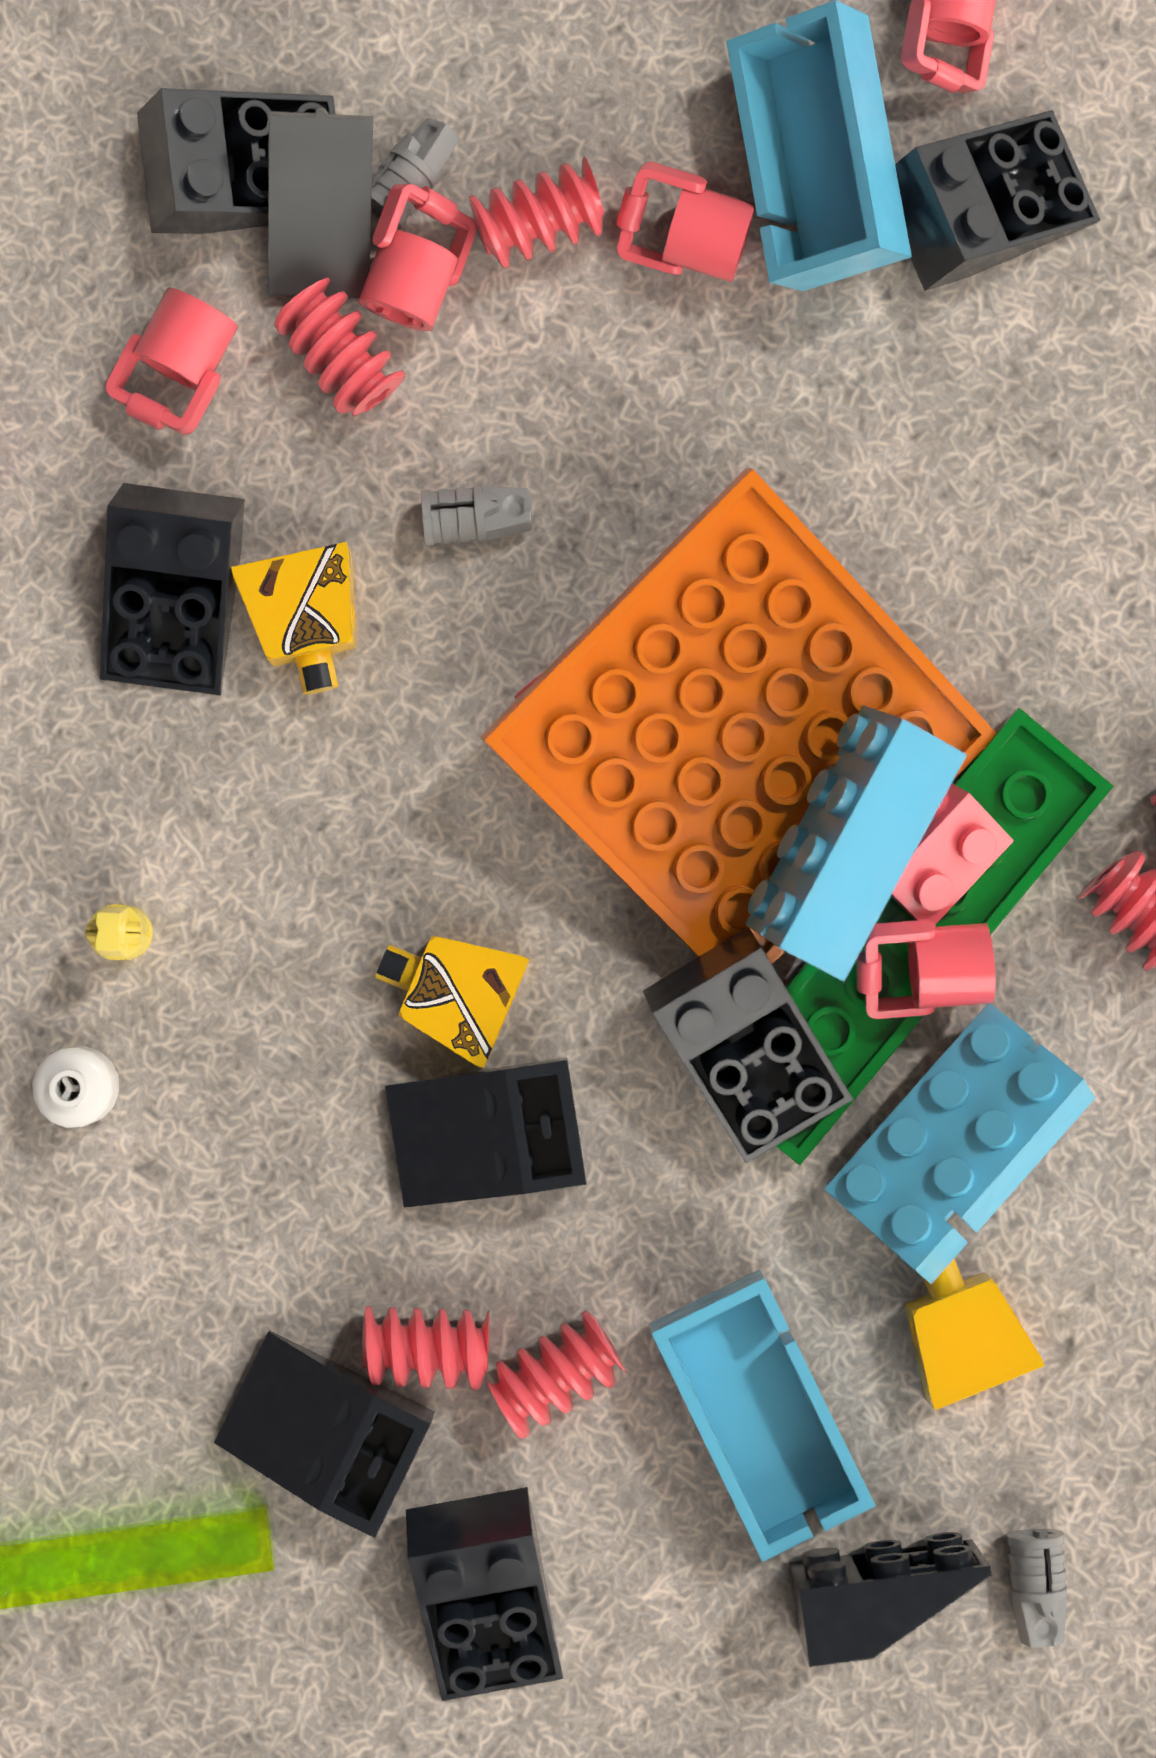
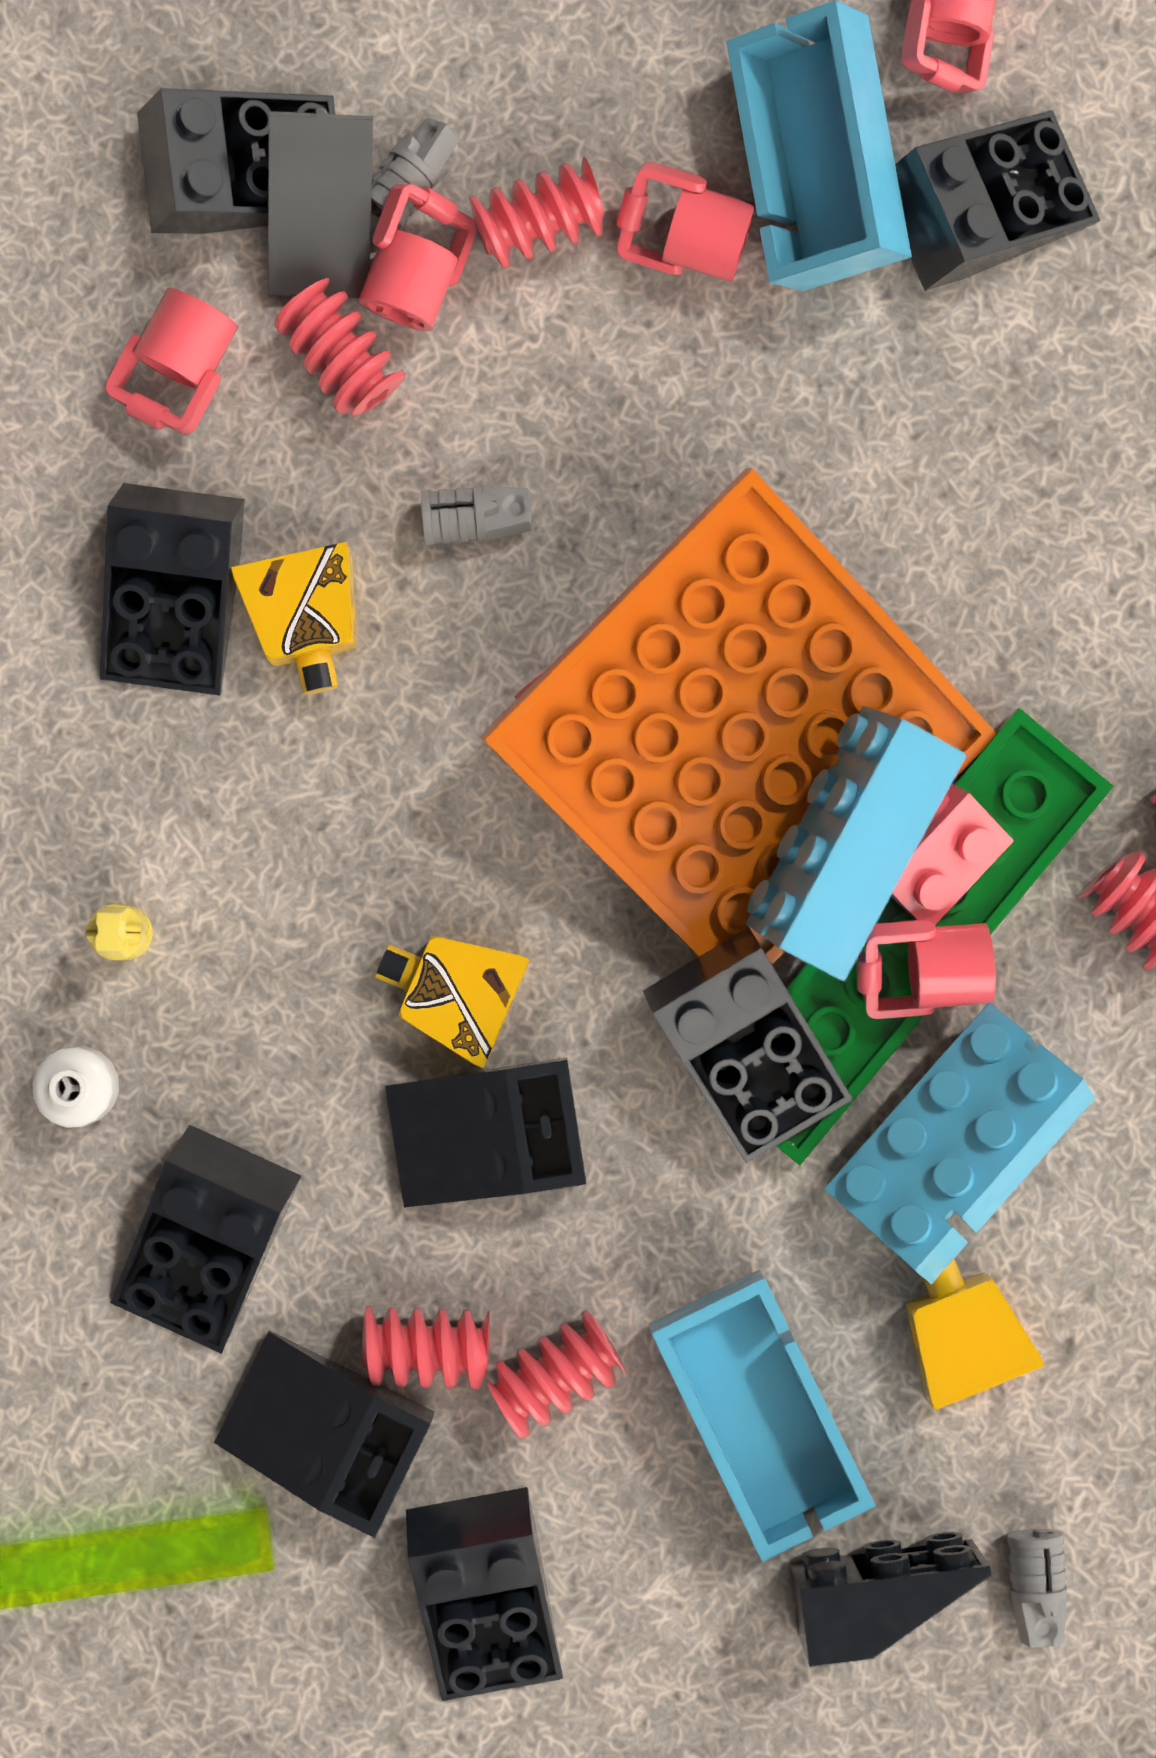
(204, 1238): none -> black slope

